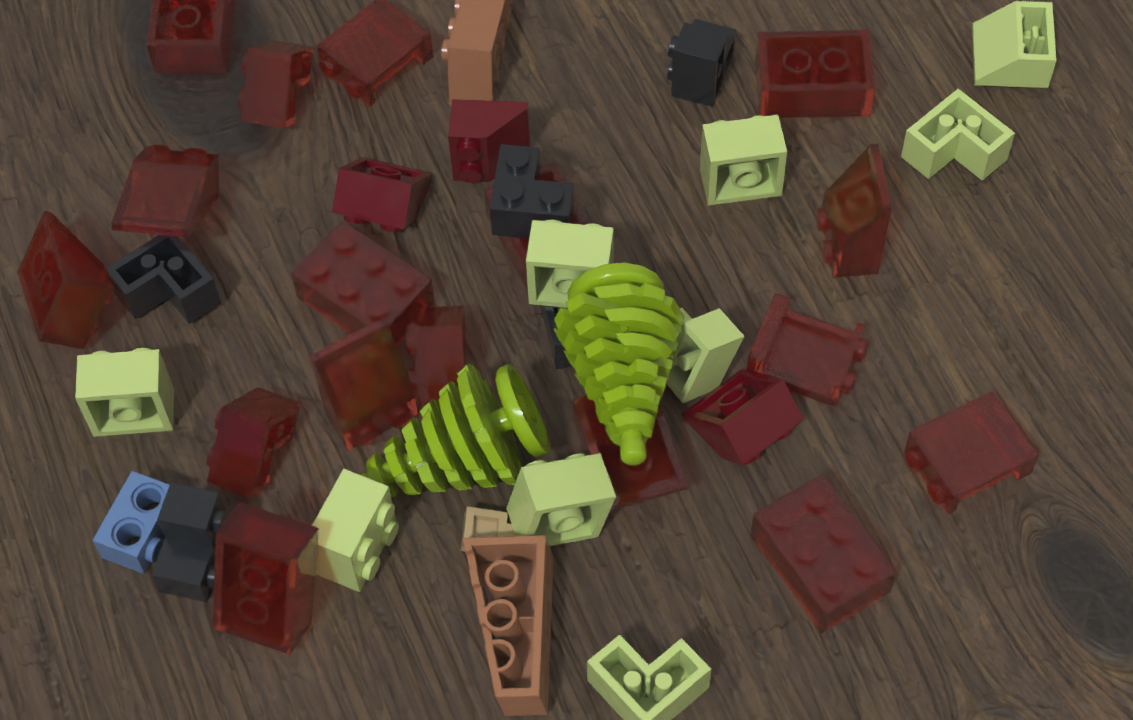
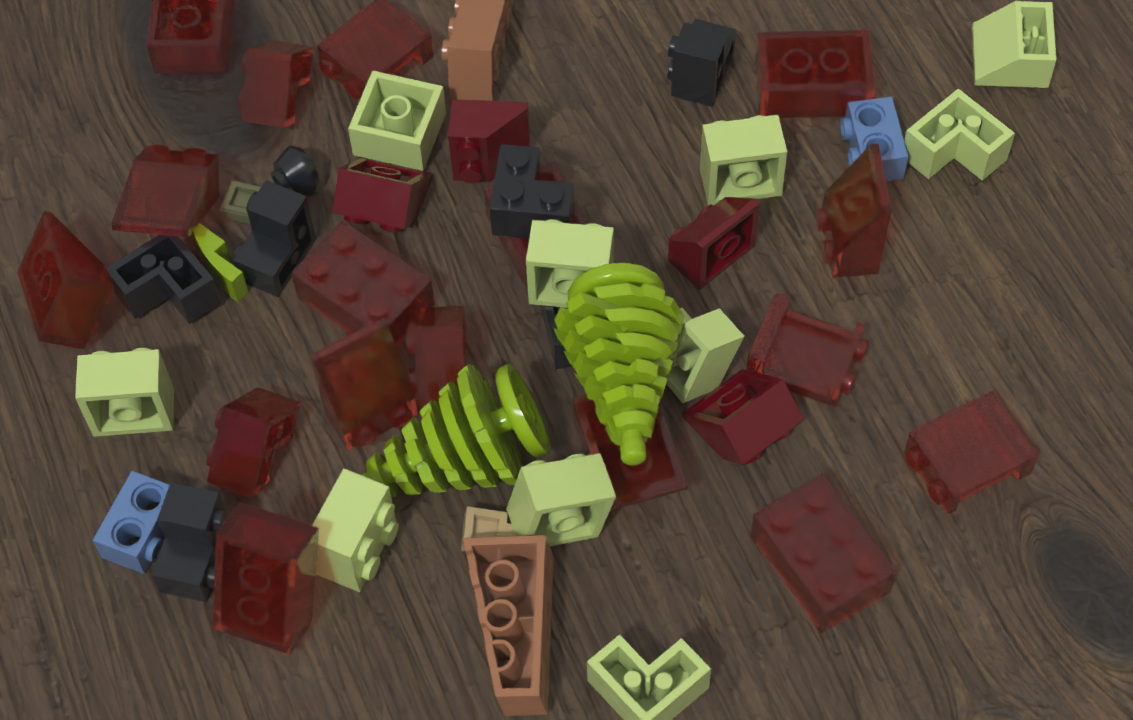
(218, 263): none -> lime slope
(236, 201): none -> olive tile
(278, 238): none -> black brick
(295, 171): none -> black cone
(397, 120): none -> yellowish green brick
(714, 239): none -> dark red slope
(875, 123): none -> medium blue brick

